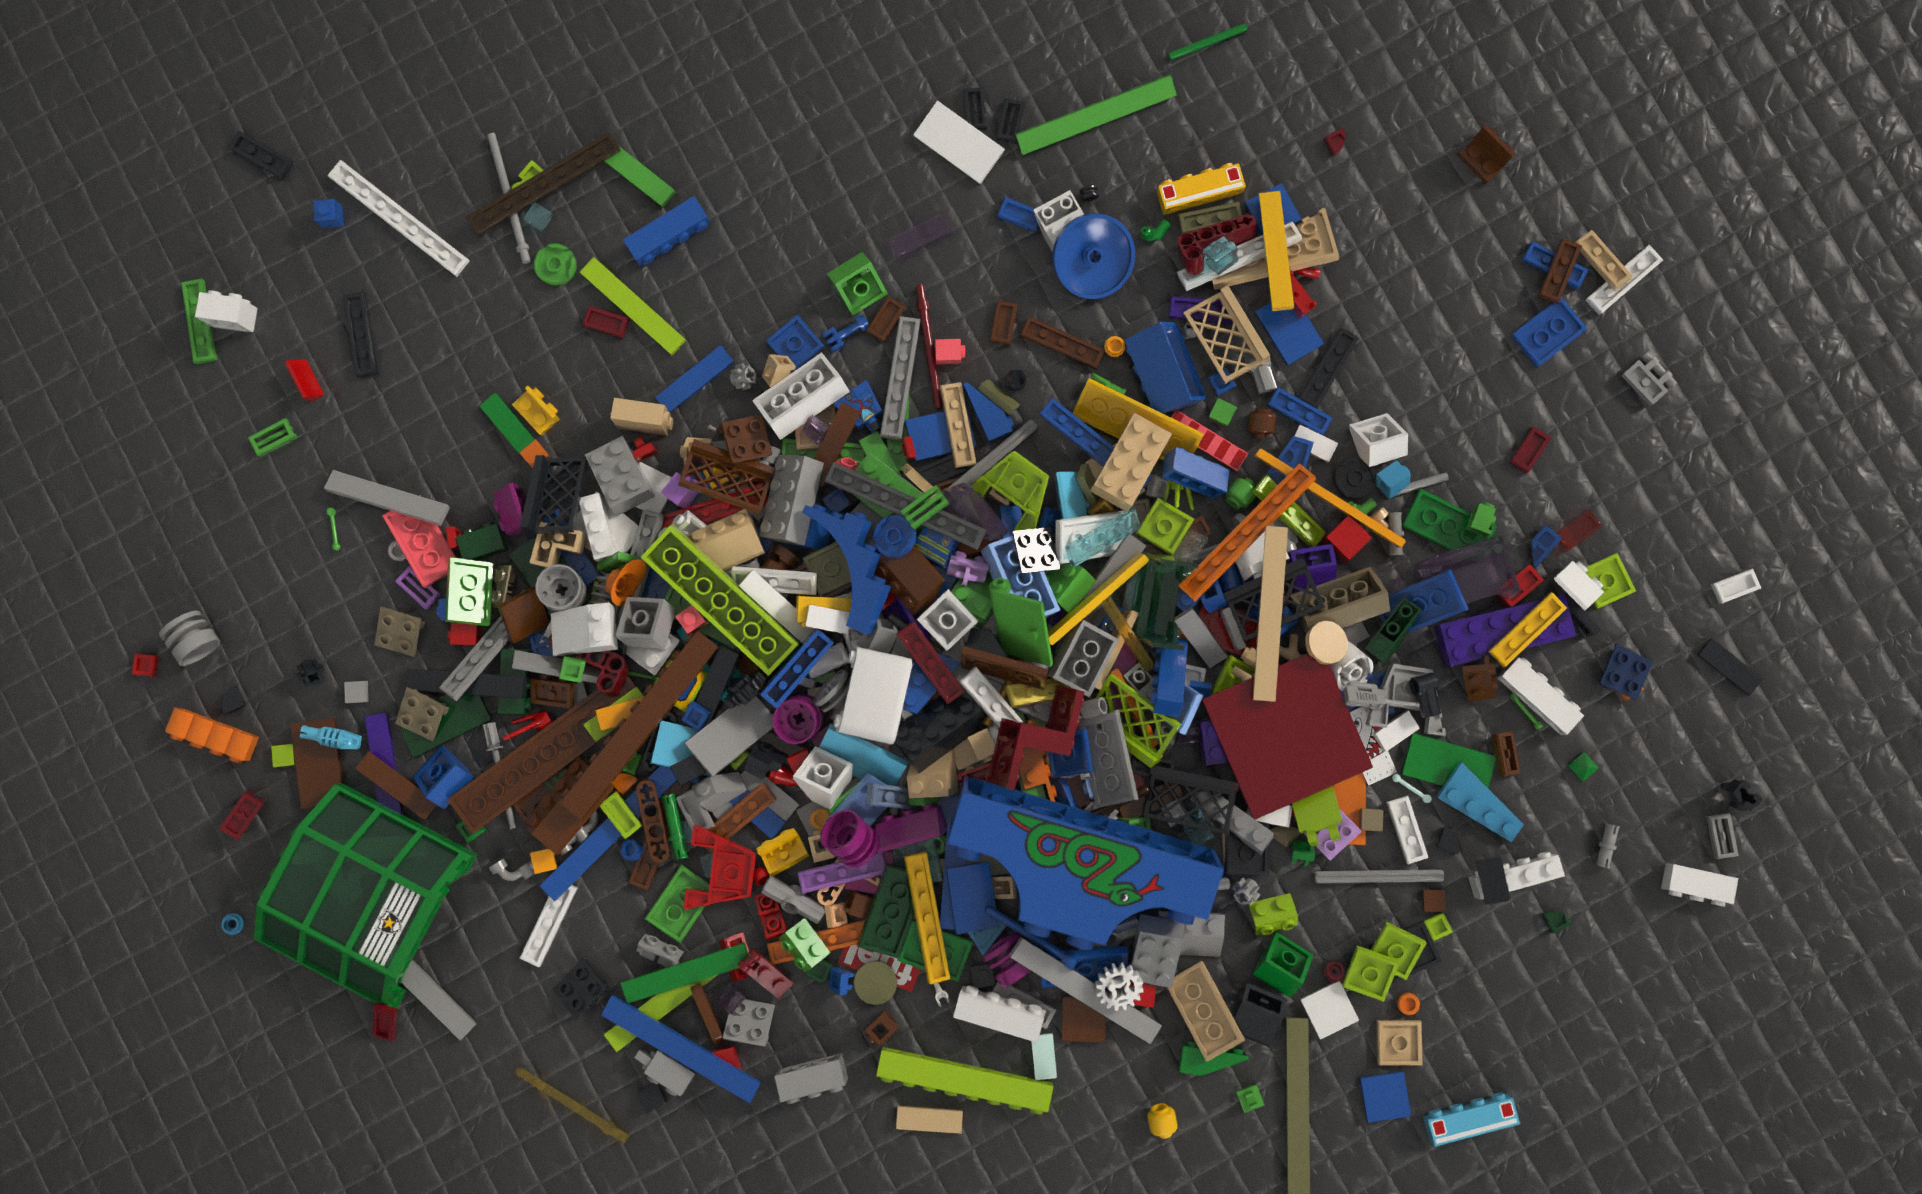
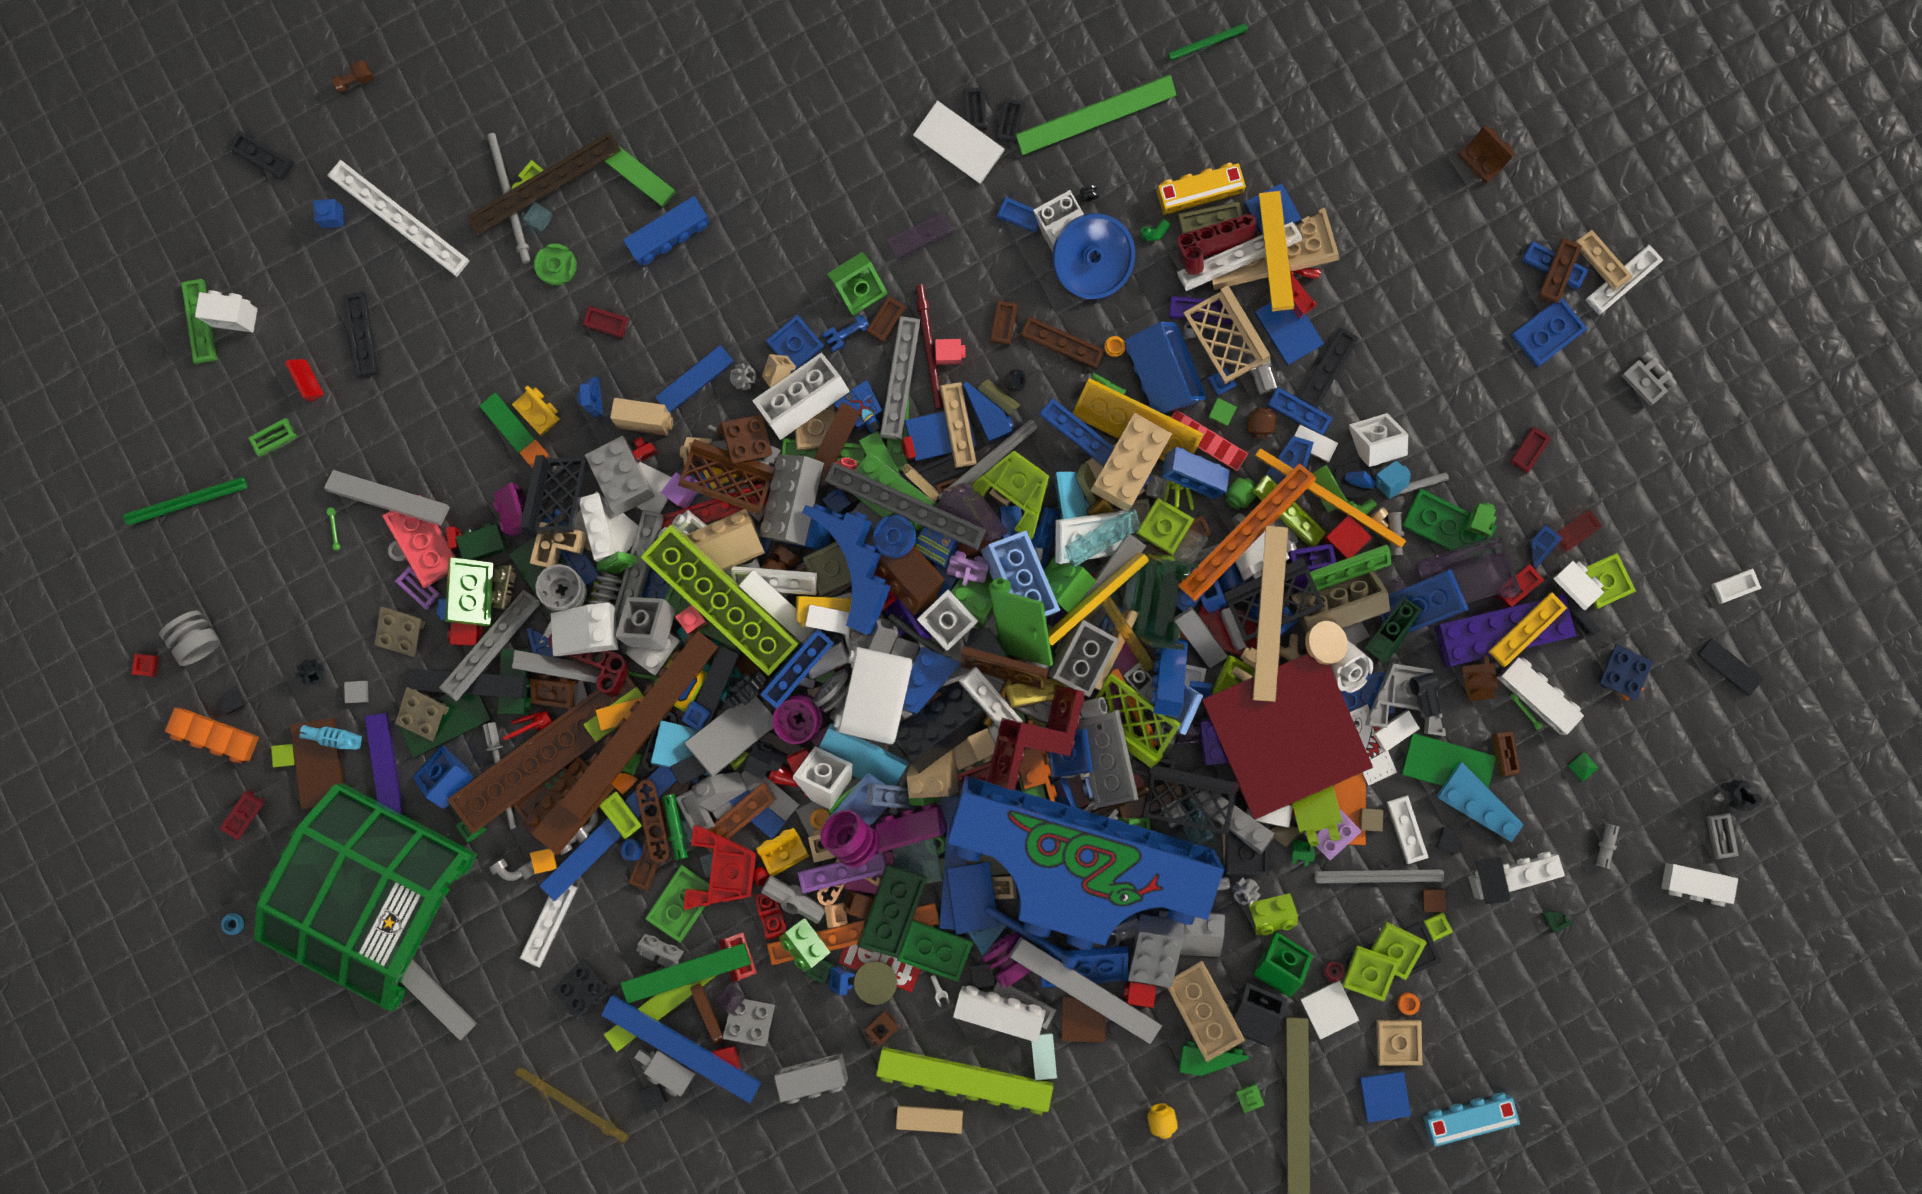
(185, 501): none -> green axle
(359, 72): none -> reddish brown leg
(384, 1022): dark red tile -> none
(395, 785): reddish brown tile -> none
(523, 615): reddish brown tile -> none
(572, 669): bright green tile -> none
(590, 397): none -> blue wing
(625, 581): orange piece -> none
(633, 306): lime tile -> none
(765, 973): dark red plate -> none
(815, 428): tile -> none
(914, 524): bright green tile -> none
(927, 917): yellow tile -> none
(930, 662): dark red tile -> none
(1036, 550): hinge -> none
(1119, 986): white gear -> none
(1220, 255): clear light blue brick -> none
(1326, 480): none -> bright green tile
(1335, 141): dark red tile -> none
(1351, 567): none -> bright green tile
(1360, 479): none -> blue tile
(1369, 696): light grey piece -> none
(1425, 797): light aqua hinge -> none

